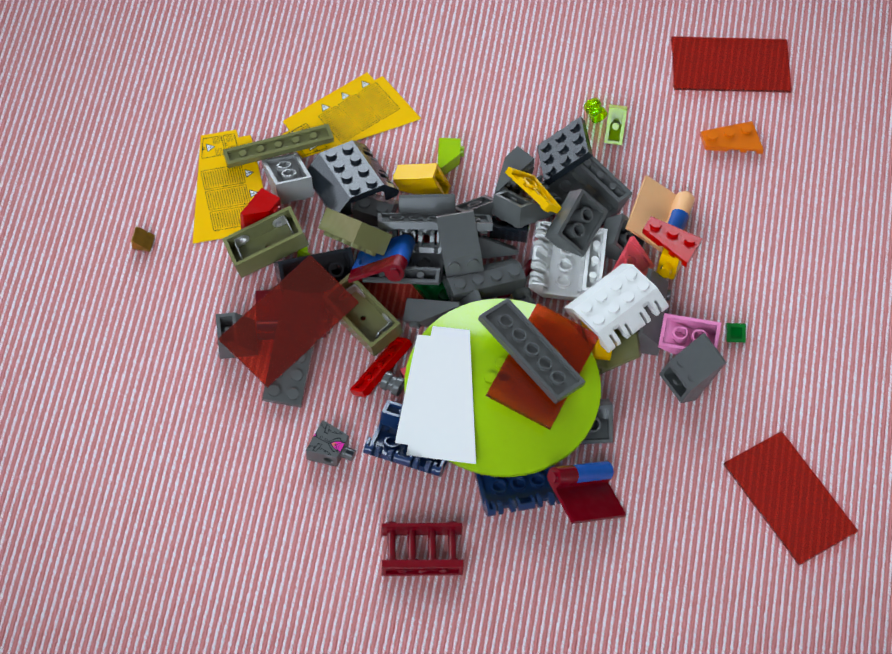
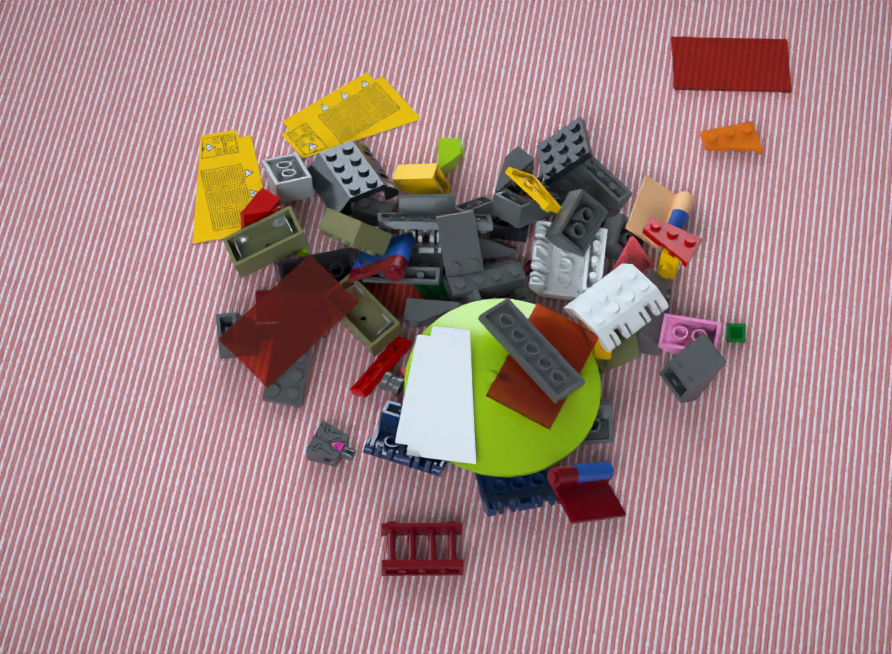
(142, 239): pearl gold slope -> none
(278, 145): olive plate -> none
(595, 110): clear neon green wheel -> none
(615, 124): lime slope -> none
(790, 498): clear red piece -> none

